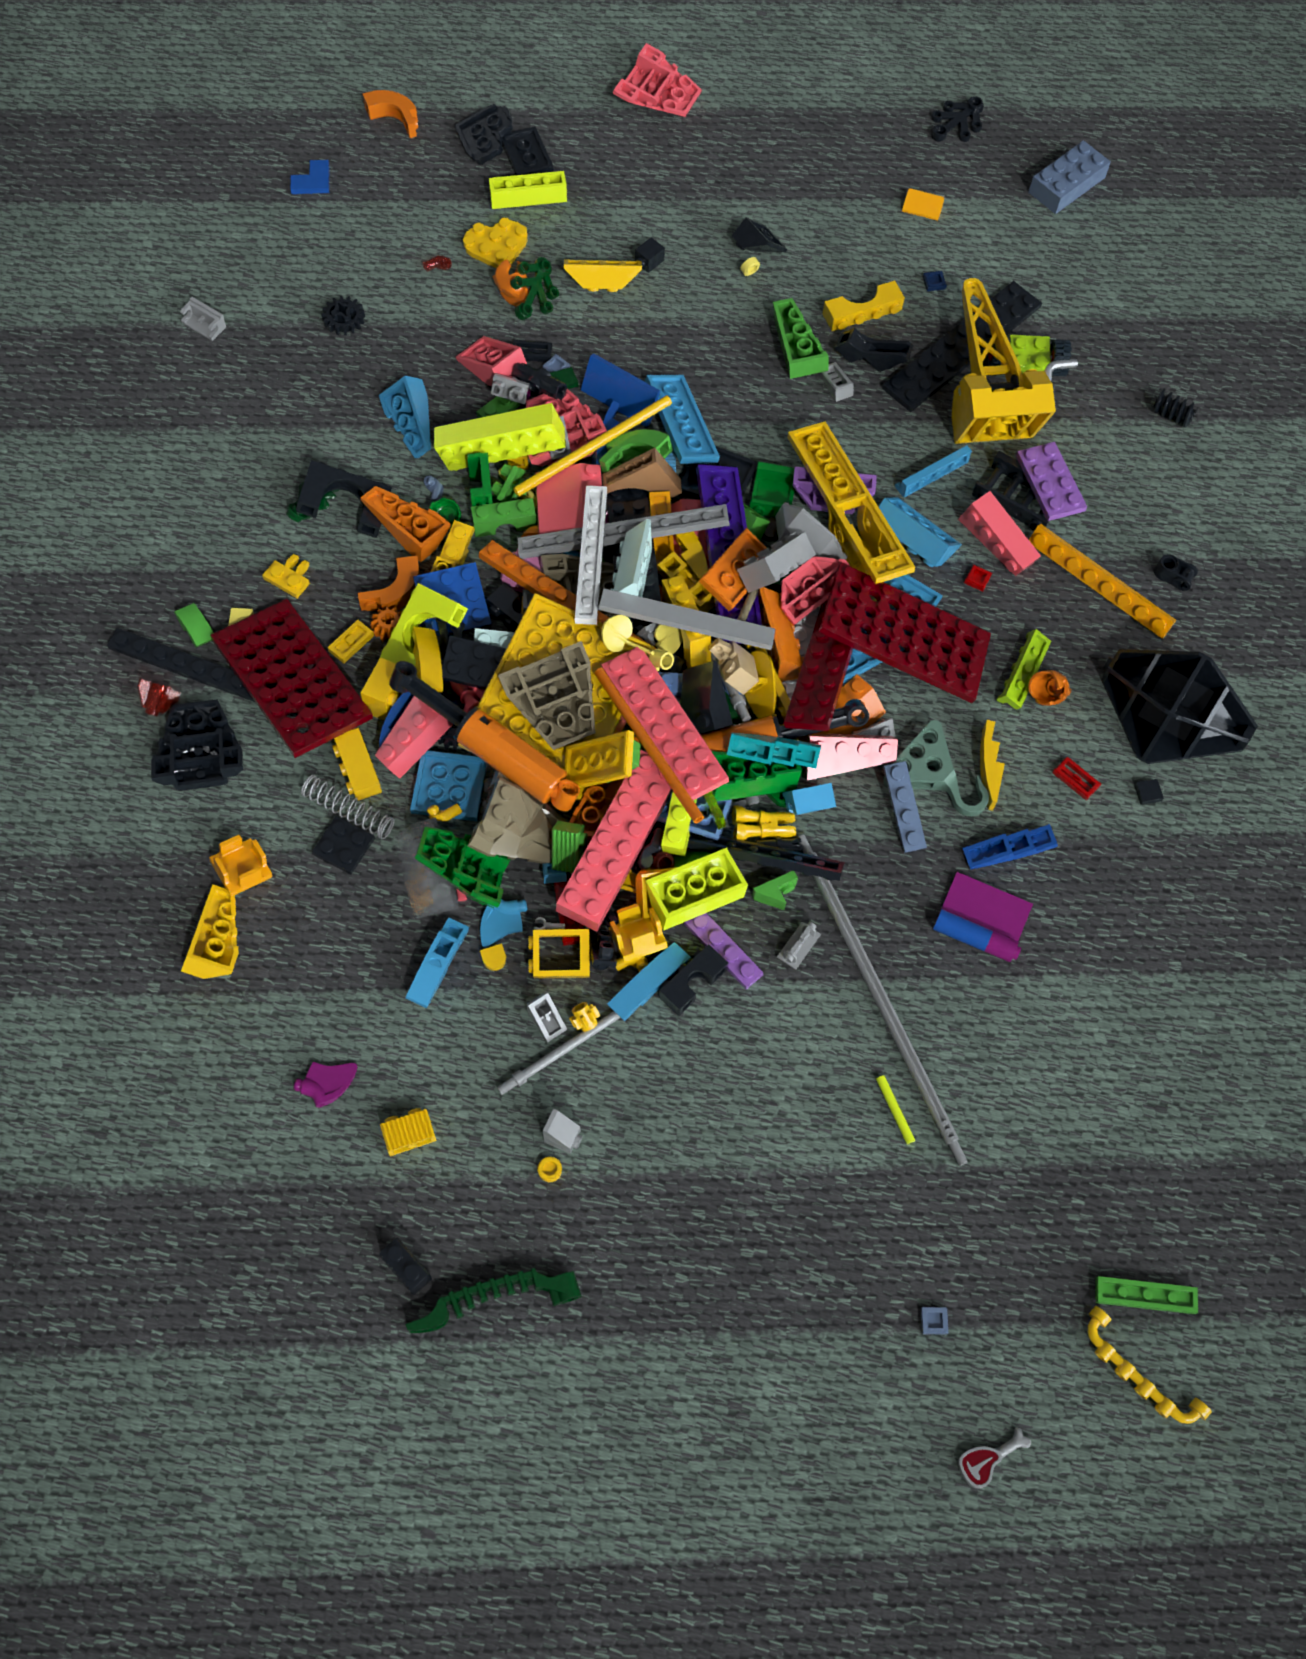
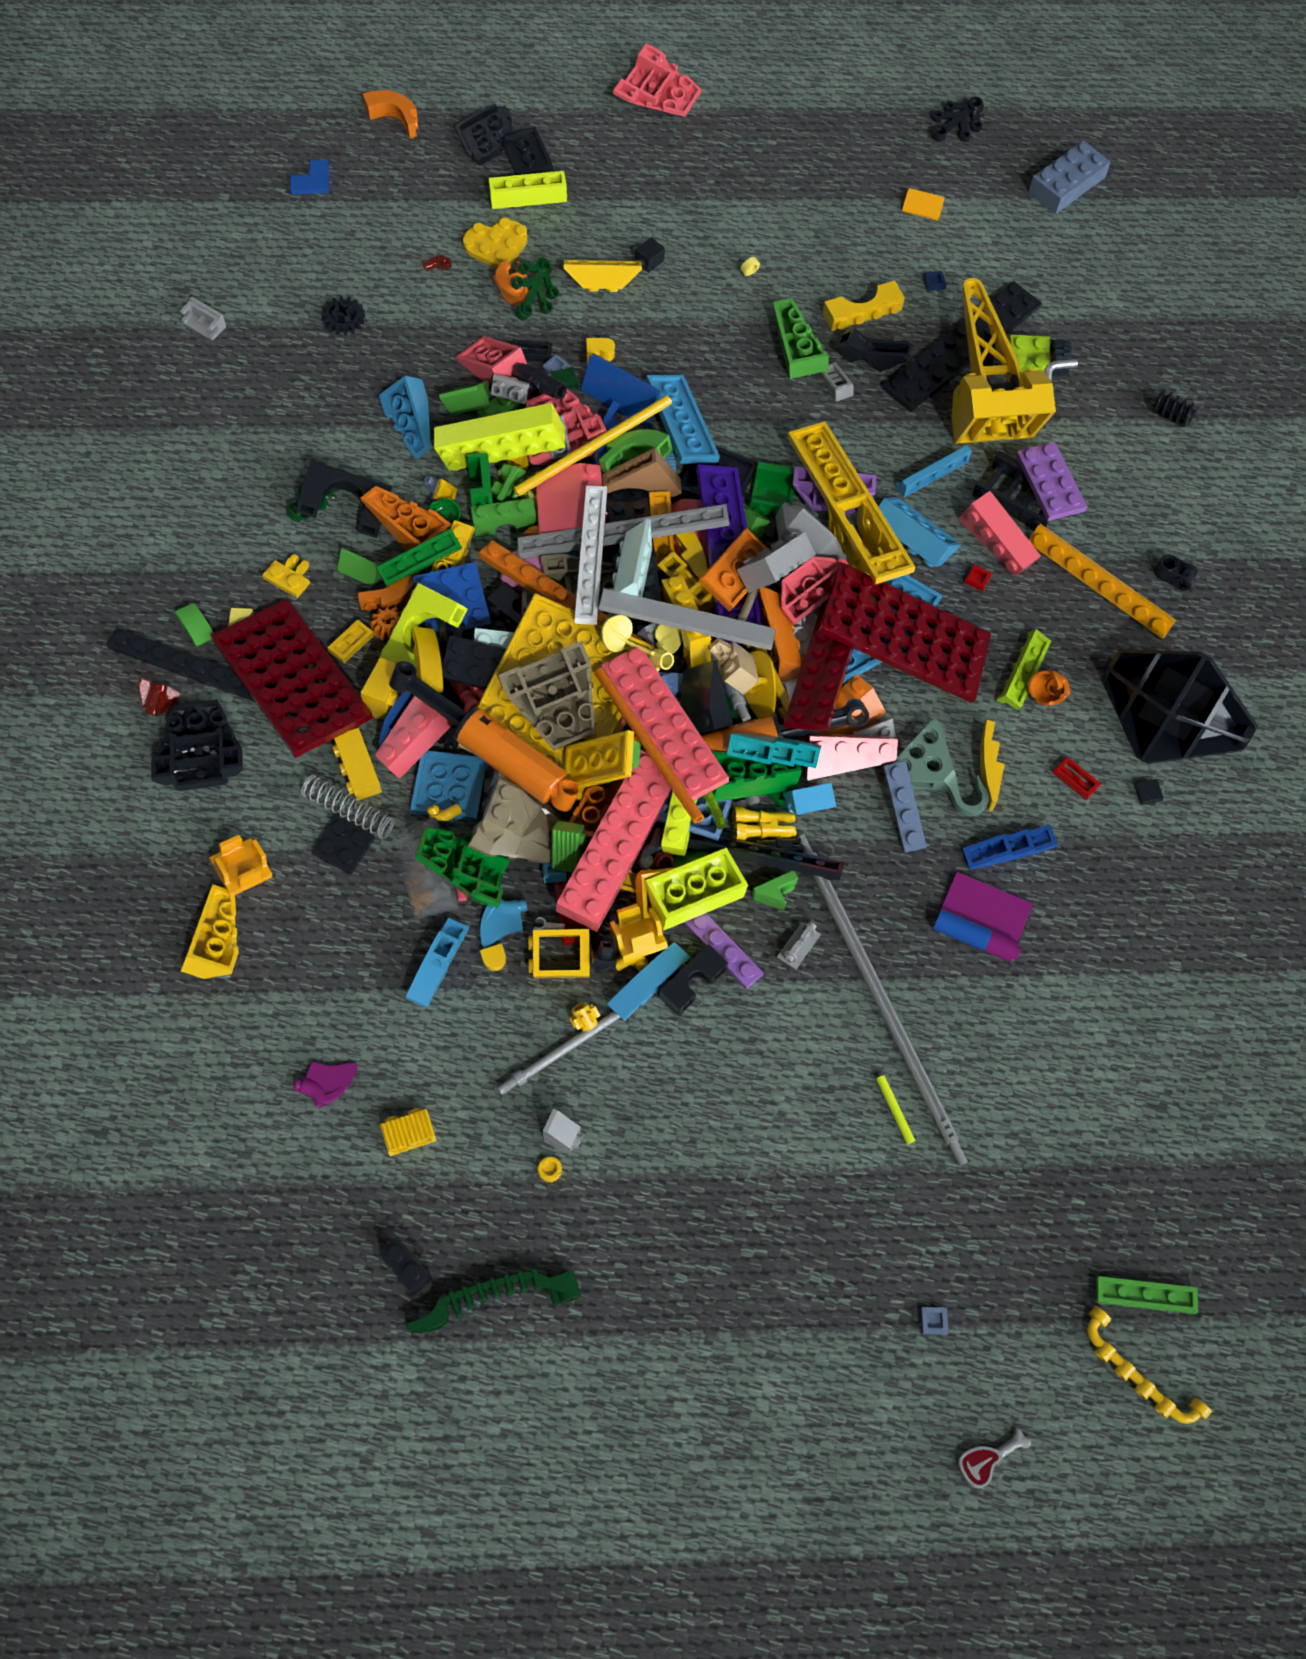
(358, 567): none -> bright green slope
(419, 558): none -> green plate
(444, 490): none -> yellow tile
(466, 398): none -> bright green slope
(545, 1016): light grey slope -> none
(602, 347): none -> yellow leg
(756, 237): black slope -> none

